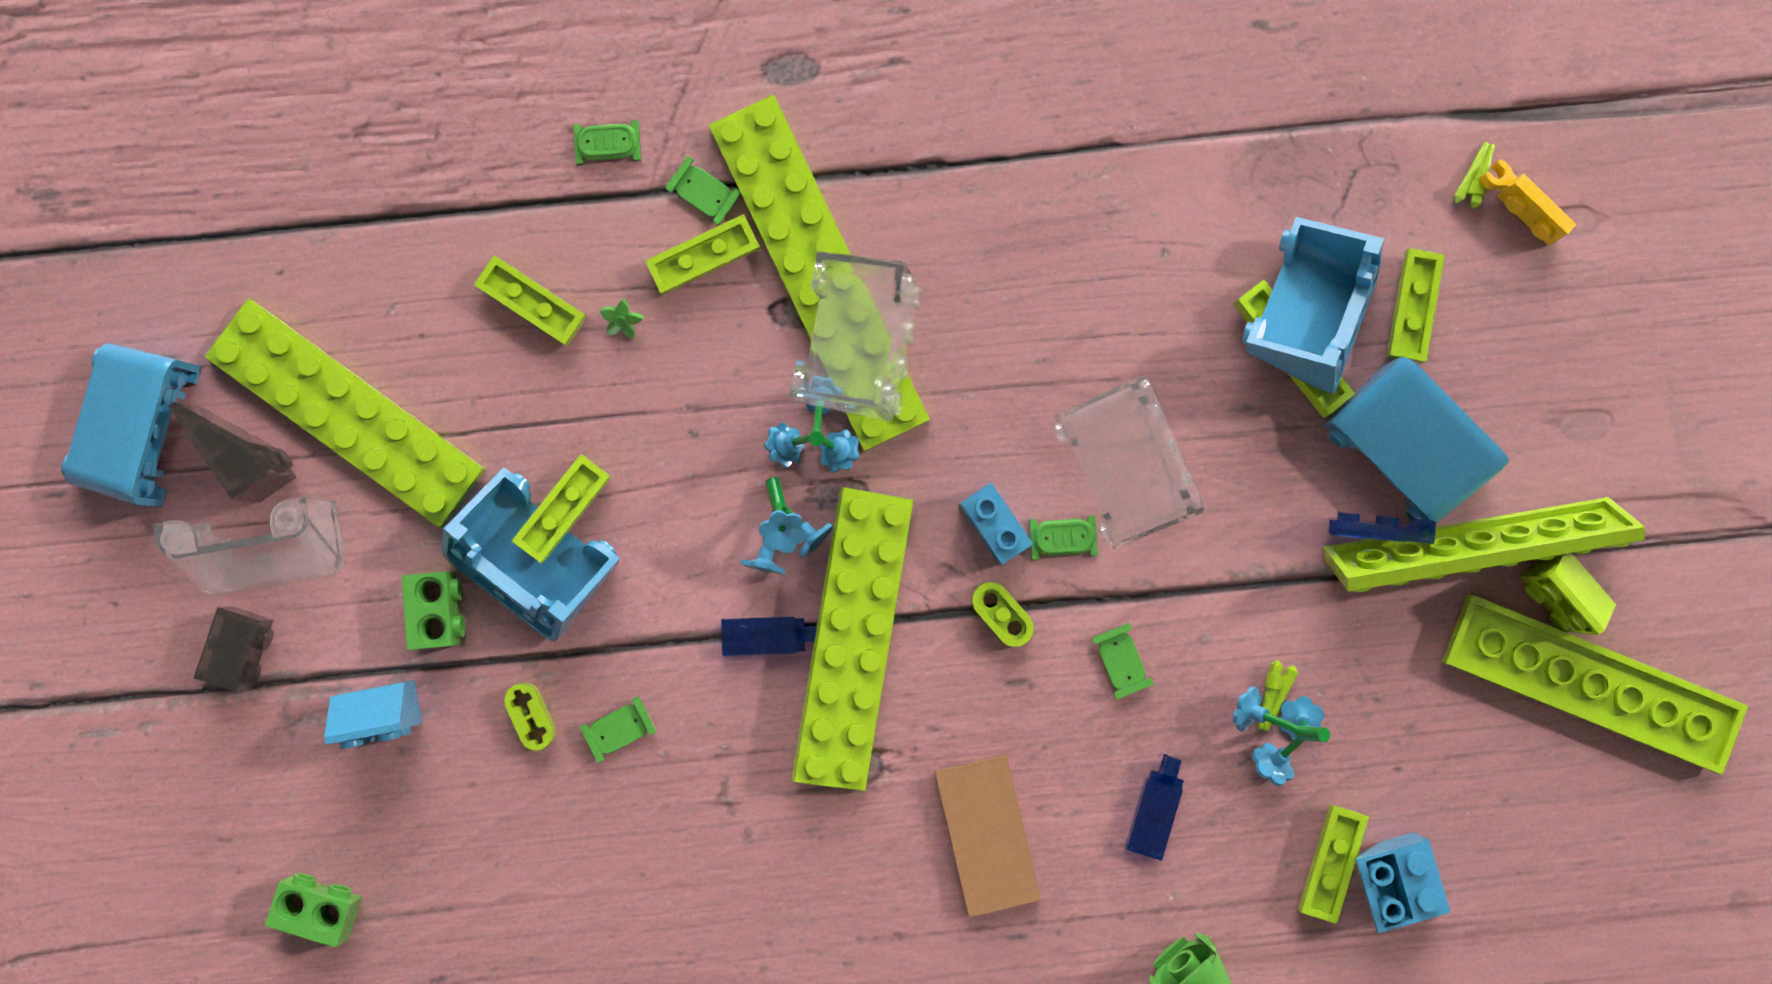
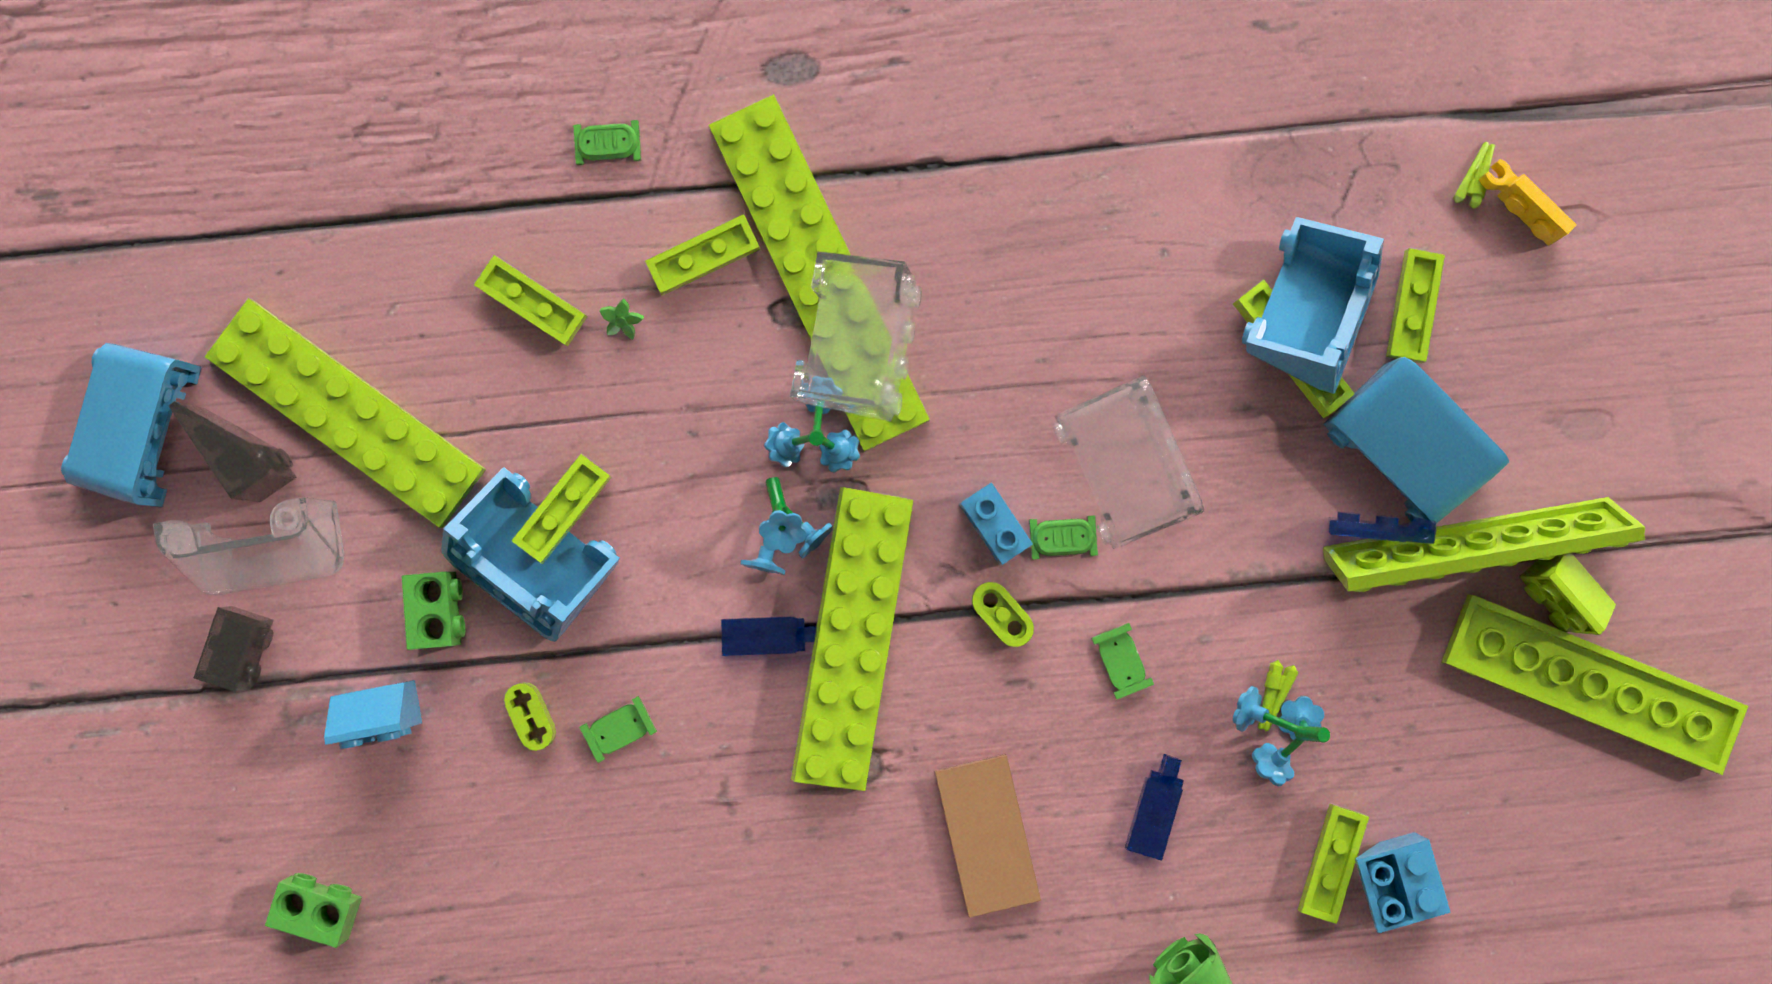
(703, 190): bright green piece -> none

